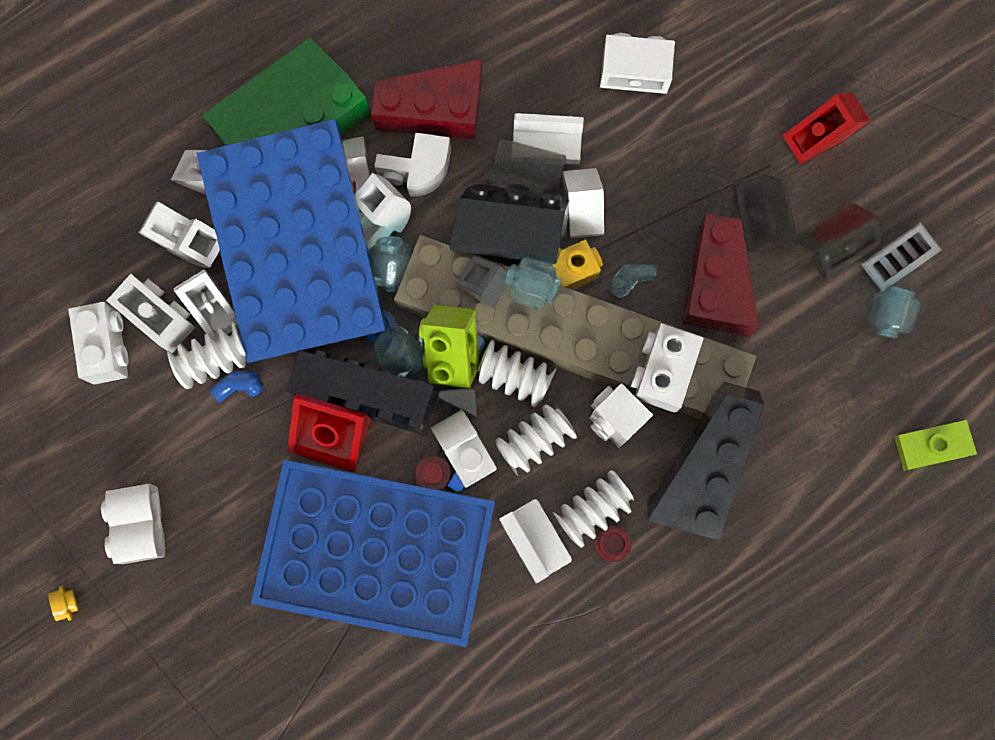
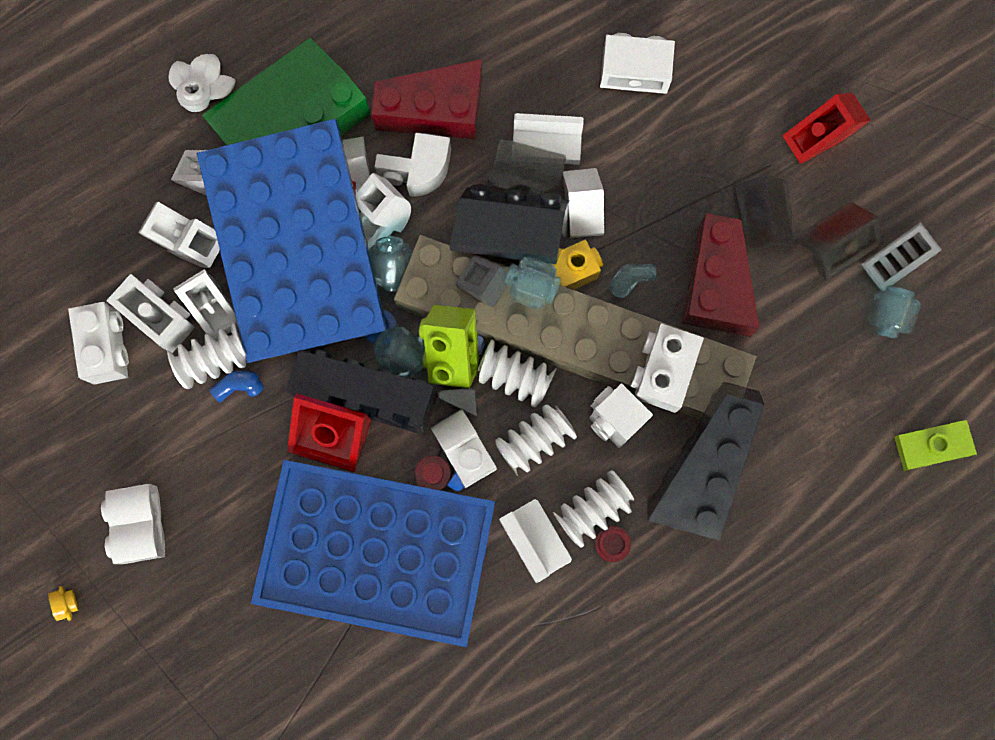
(199, 82): none -> white plate

